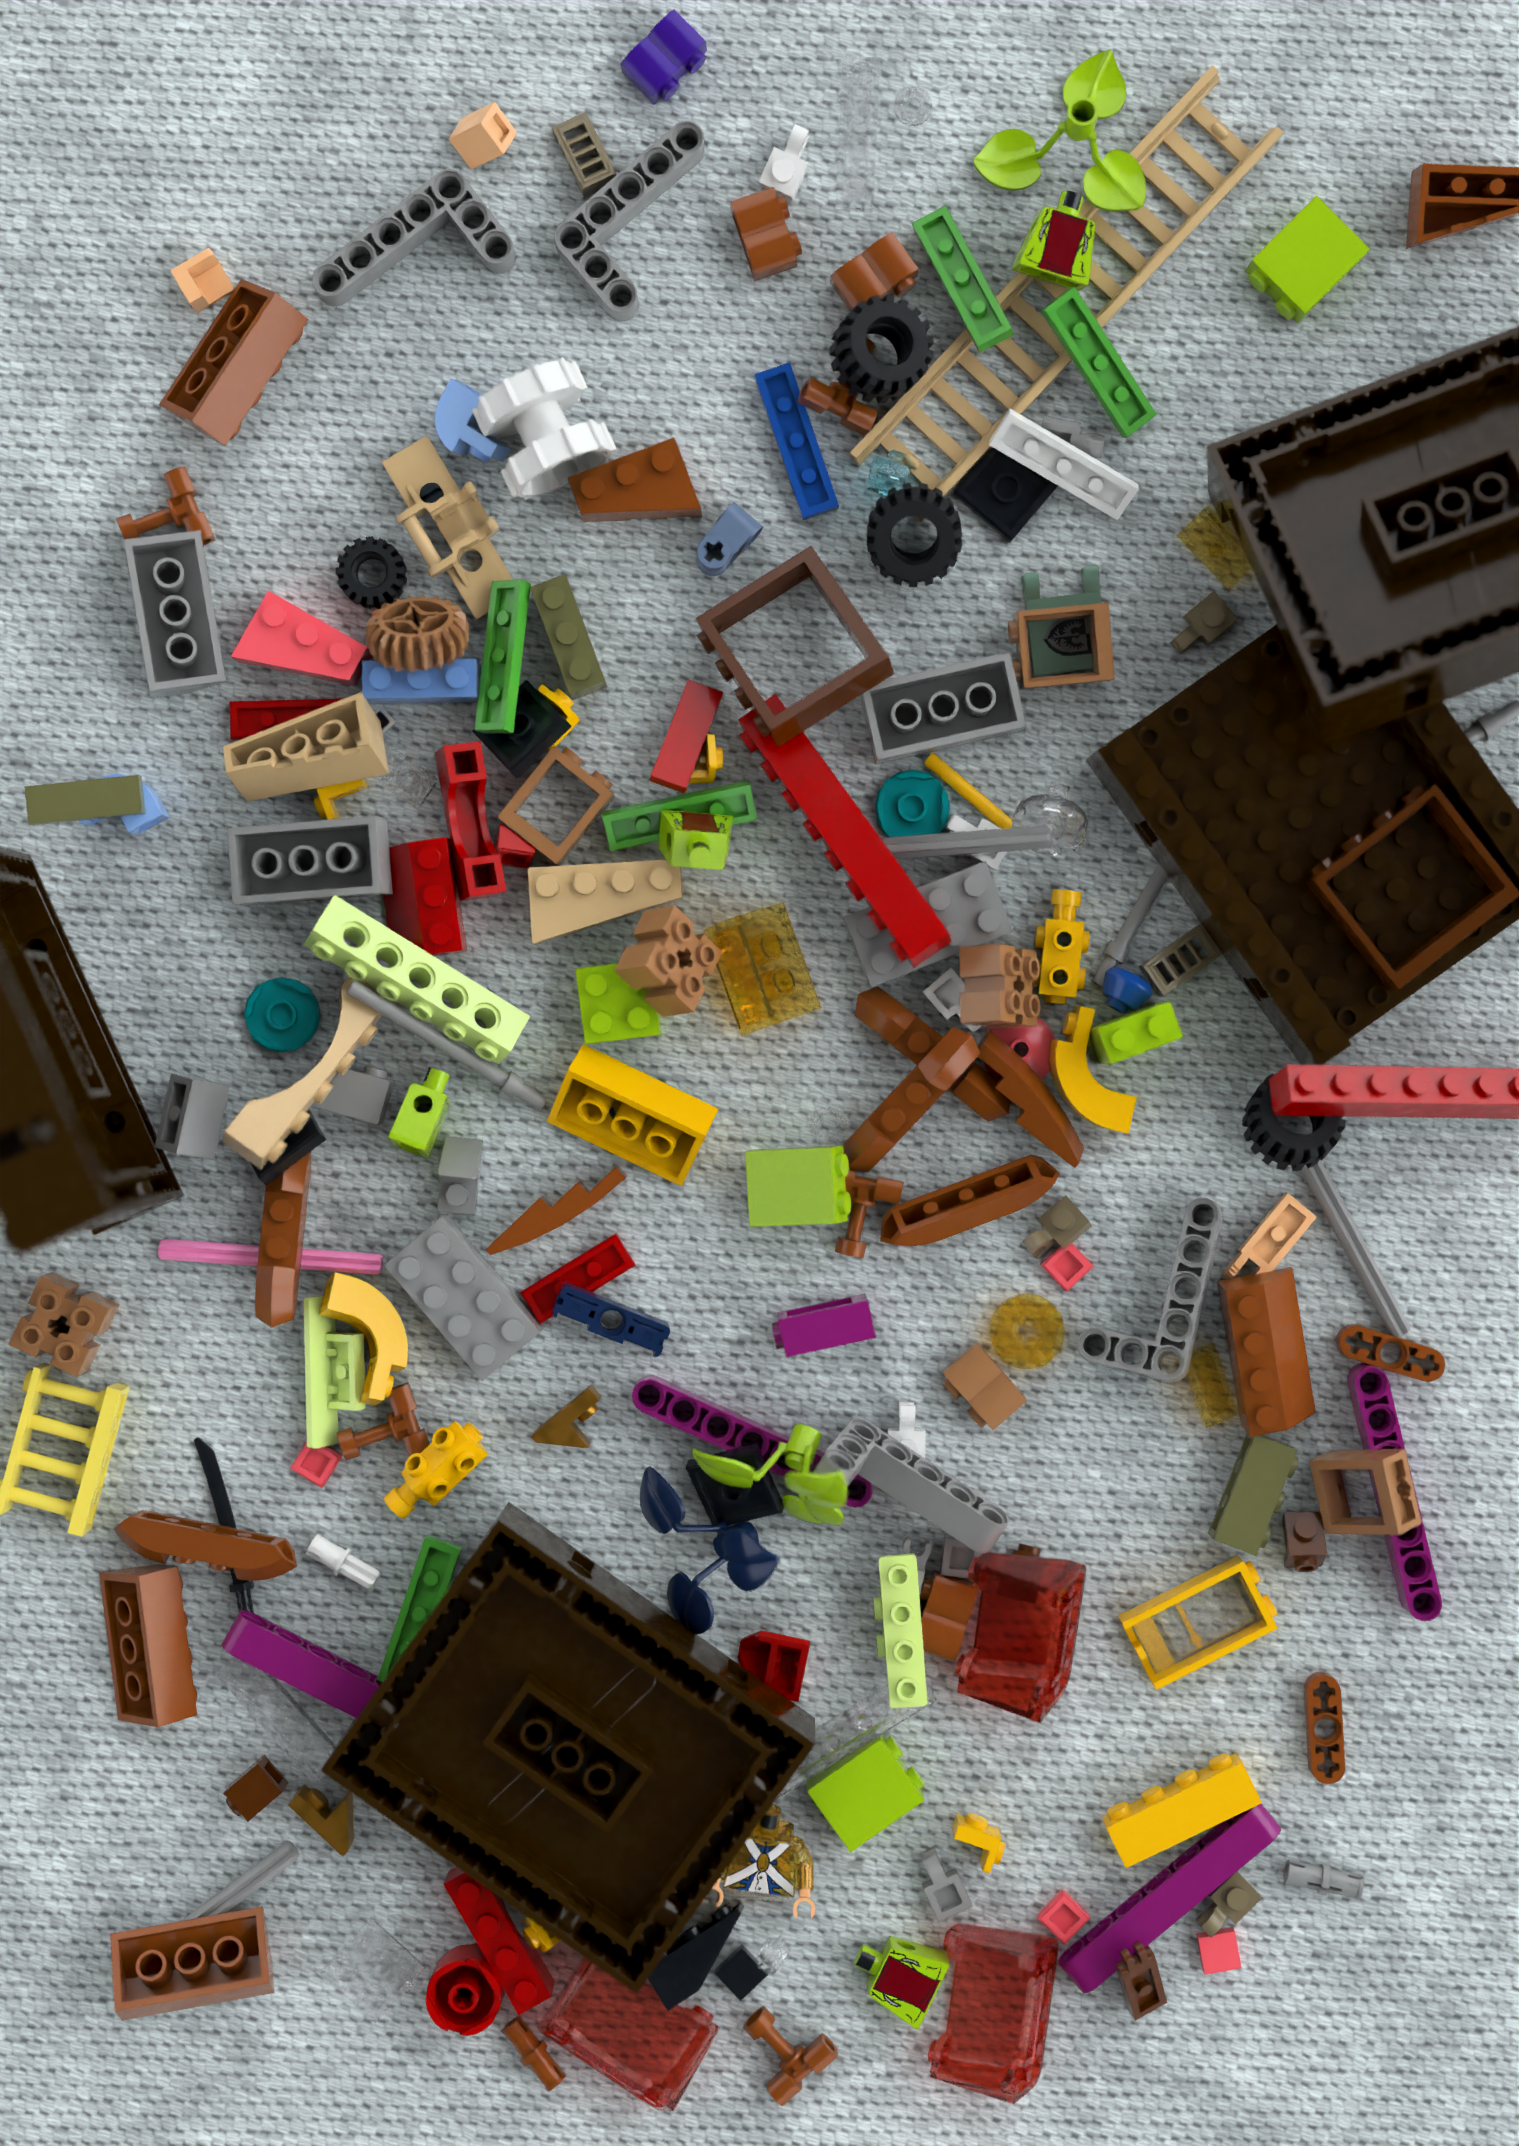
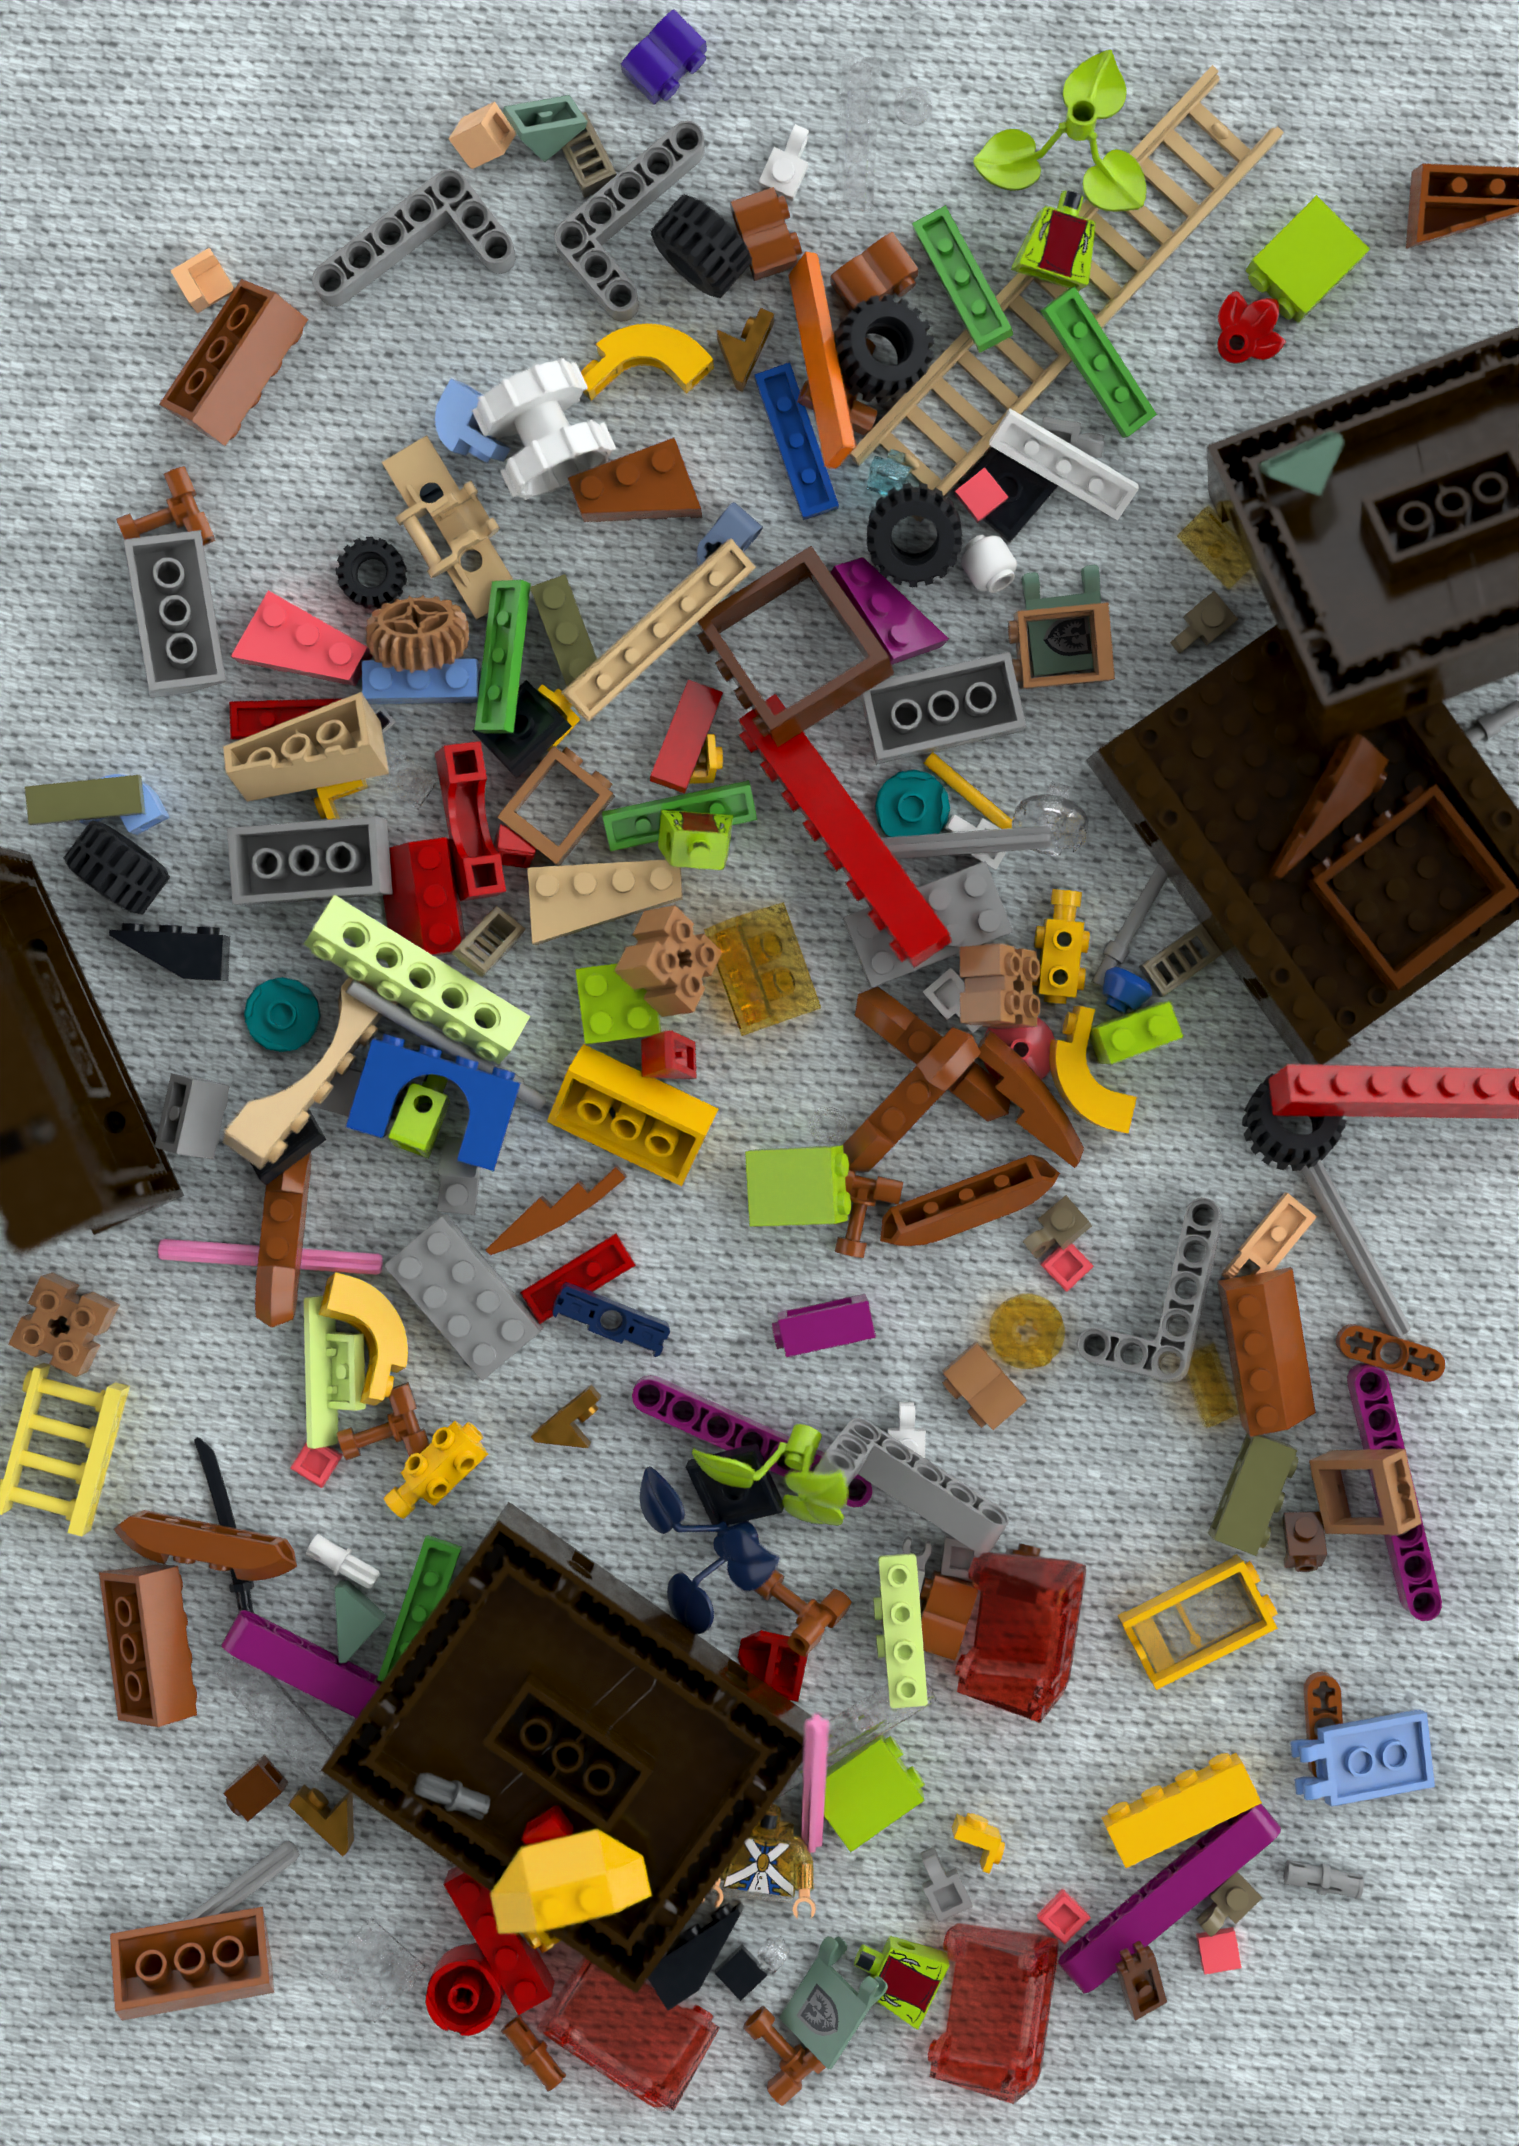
(116, 867): none -> black tyre
(184, 954): none -> black slope
(355, 1619): none -> sand green slope
(392, 1066): none -> blue arch
(452, 1795): none -> dark grey axle
(501, 925): none -> dark tan slope
(546, 123): none -> sand green slope
(547, 1826): none -> red slope
(568, 1882): none -> yellow wedge
(647, 346): none -> yellow arch
(658, 630): none -> tan tile
(668, 1056): none -> red slope
(701, 246): none -> black tyre
(741, 355): none -> pearl gold slope
(811, 1616): none -> dark orange bar
(814, 1781): none -> bright pink axle
(821, 360): none -> orange tile
(827, 2007): none -> sand green flag
(887, 612): none -> magenta wing
(981, 495): none -> coral tile
(989, 563): none -> white head
(1252, 325): none -> red plate
(1306, 464): none -> sand green slope
(1345, 783): none -> reddish brown wedge
(1367, 1759): none -> medium blue tile

